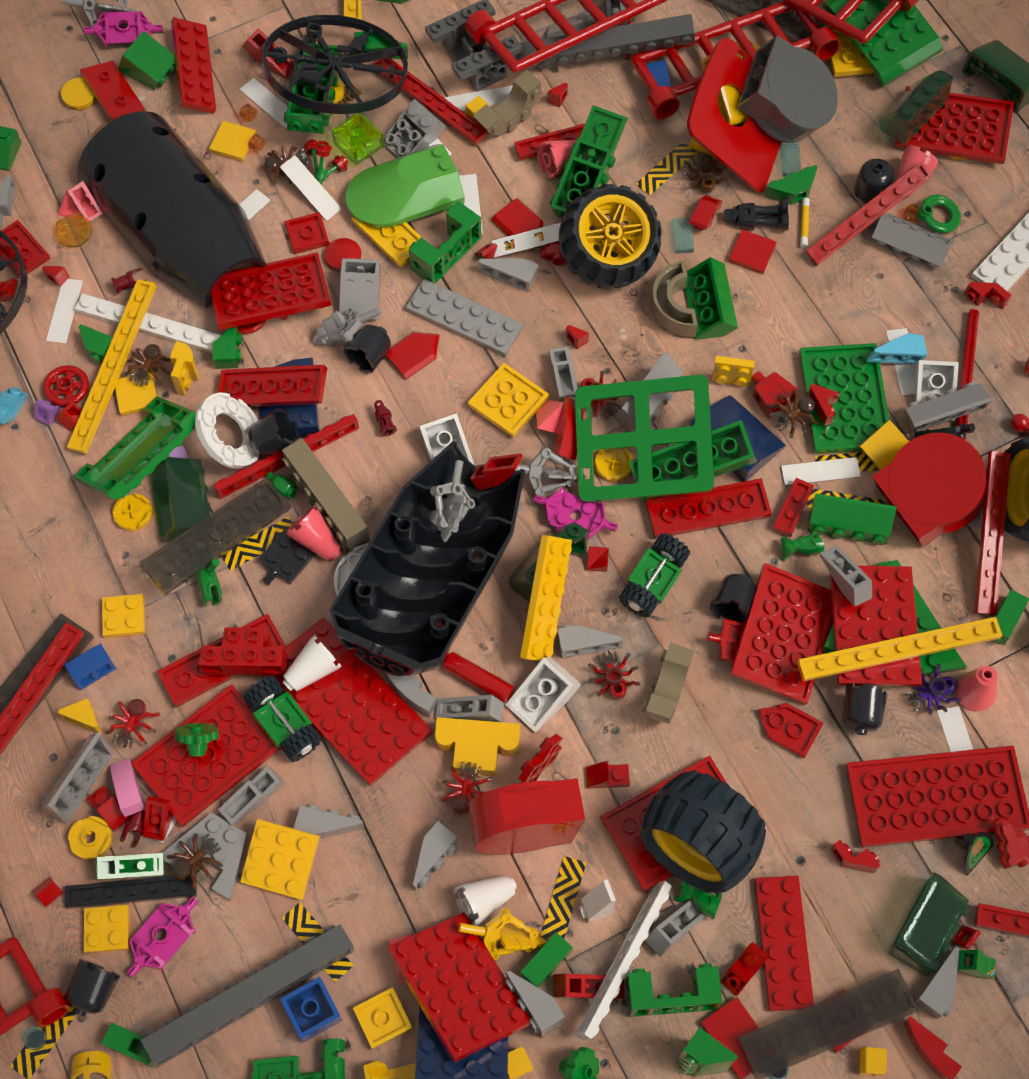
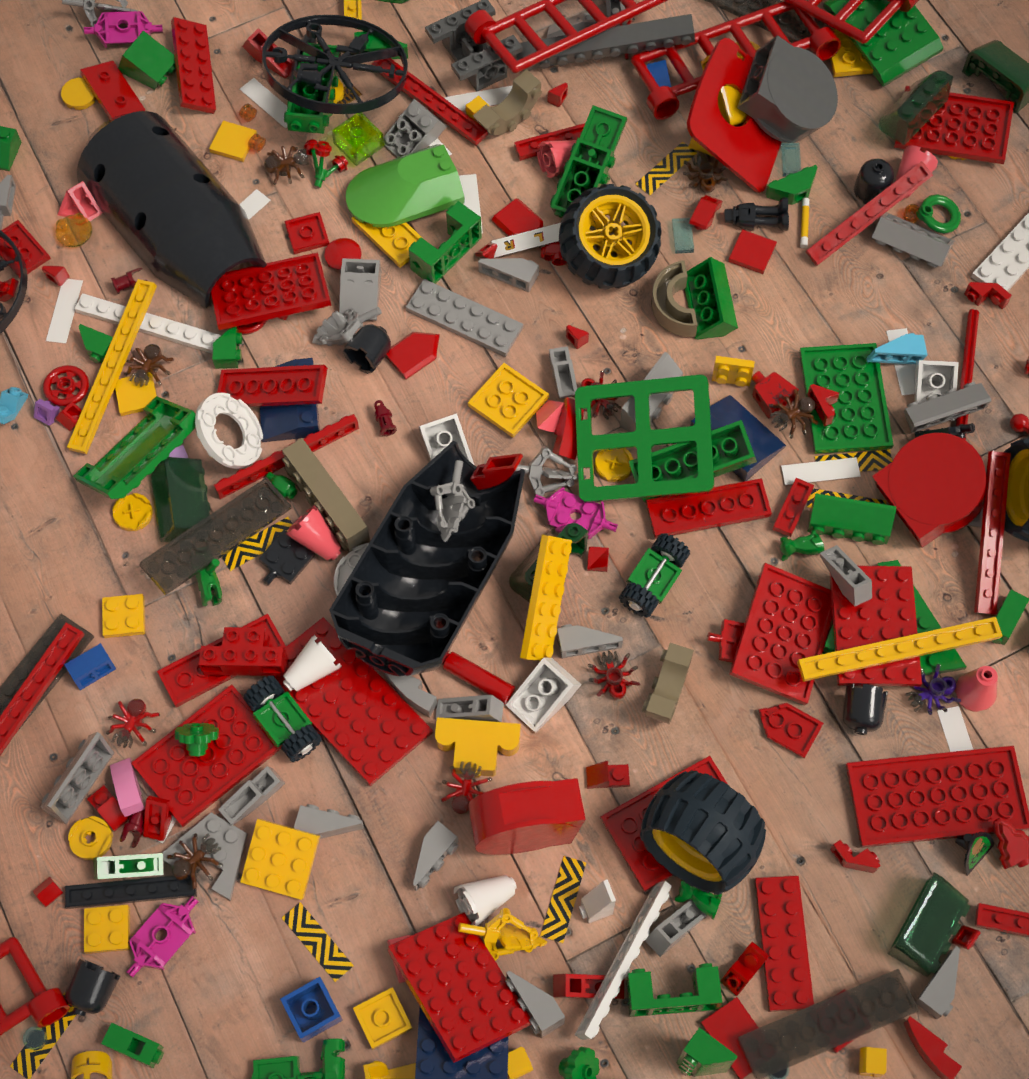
(81, 714): yellow slope -> none
(184, 367): yellow brick -> none
(246, 996): dark grey brick -> none
(272, 433): black cylinder -> none
(310, 187): white sticker -> none
(546, 960): green brick -> none
(549, 751): red plate -> none
(733, 598): black cylinder -> none
(884, 444): yellow tile -> none
(979, 966): green leg -> none

